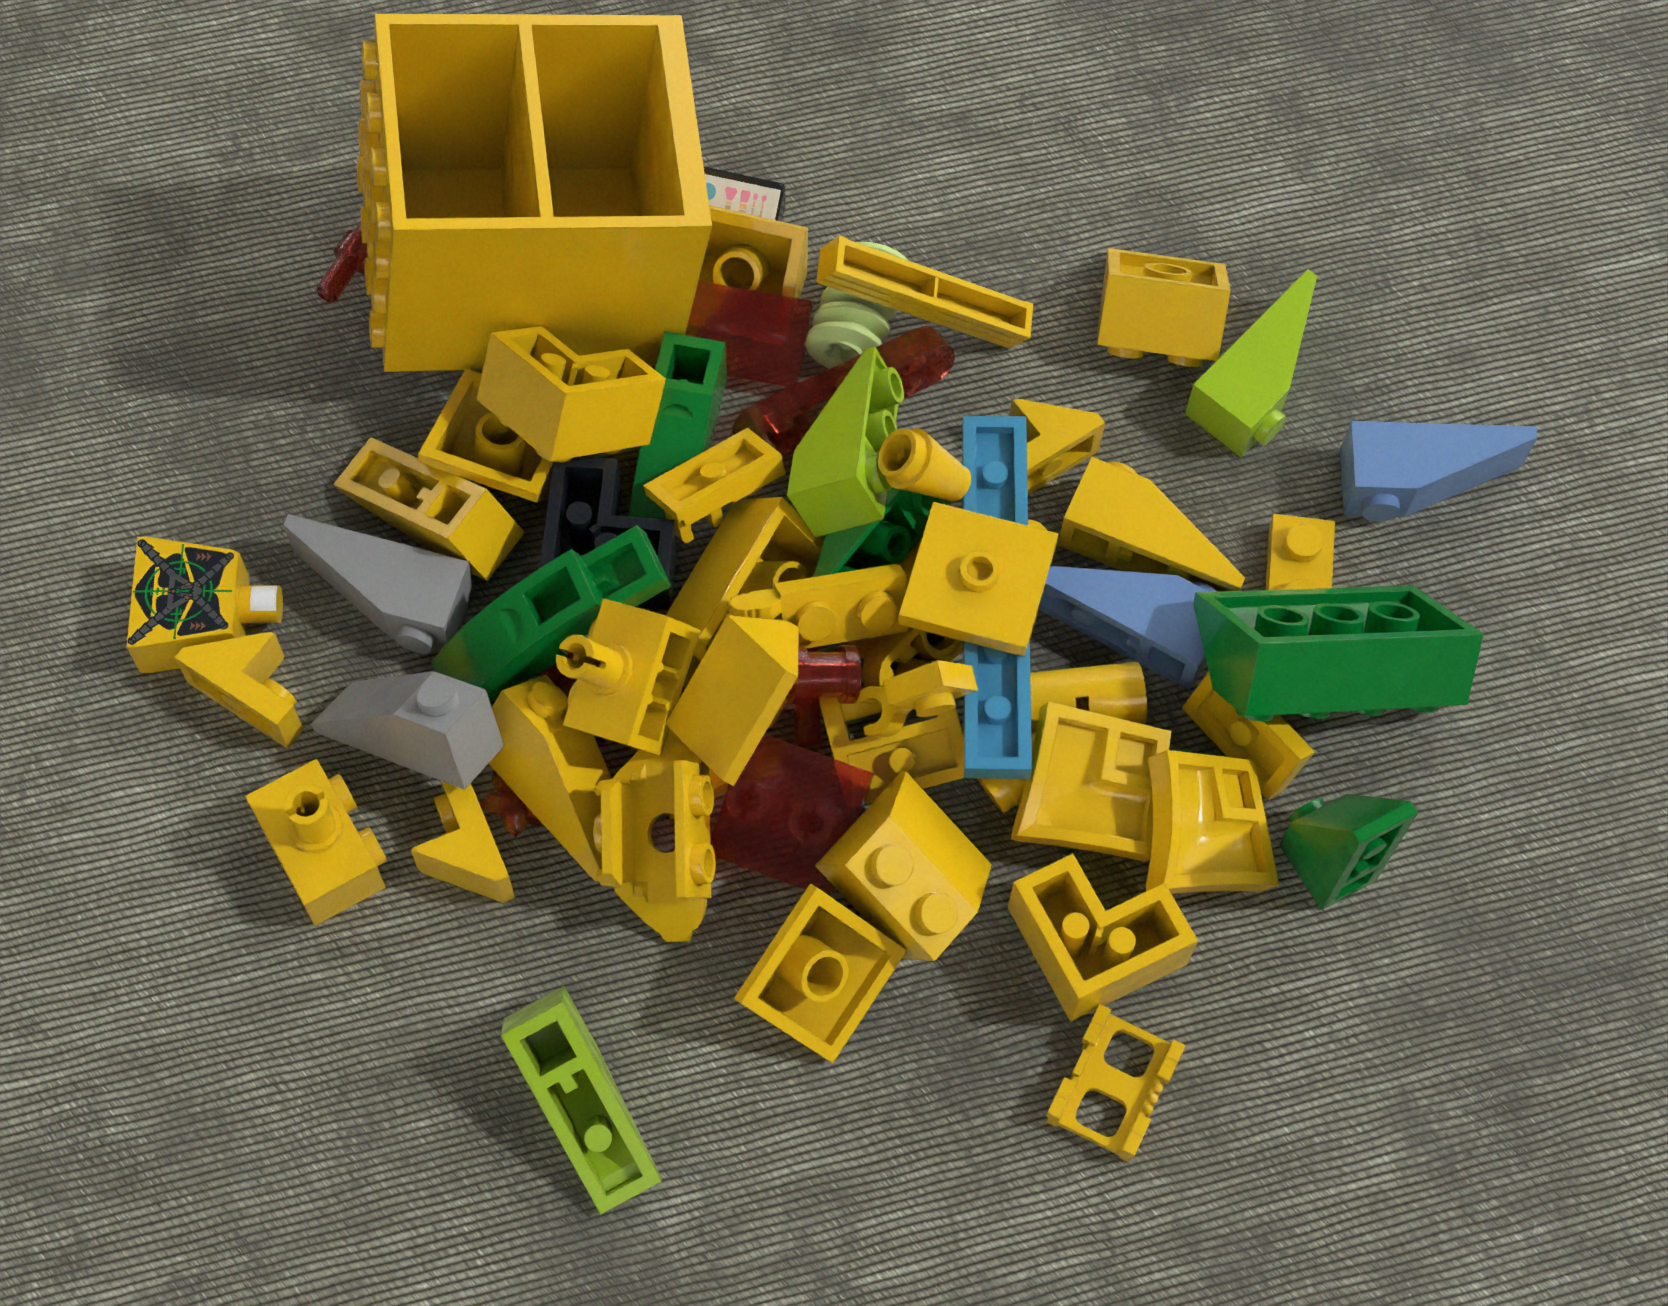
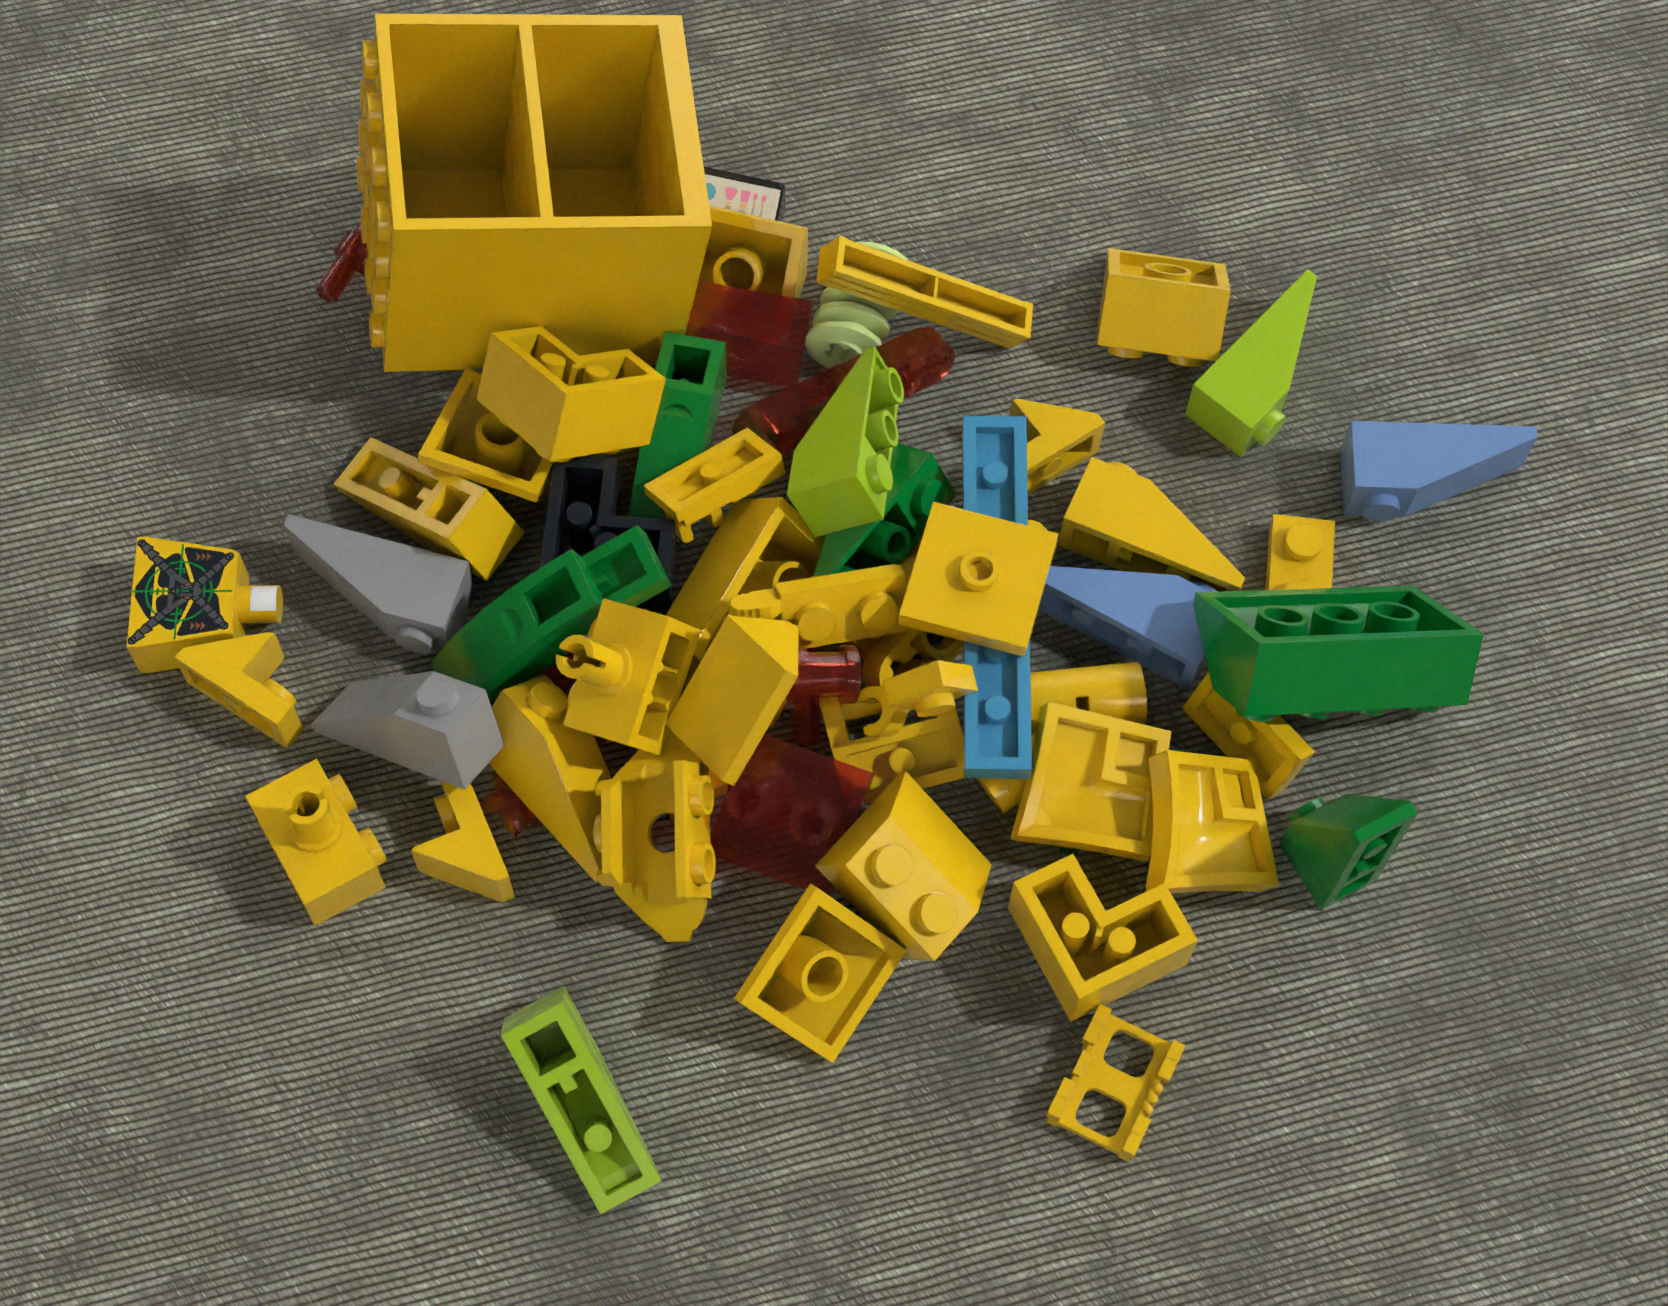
(921, 465): yellow cone -> none

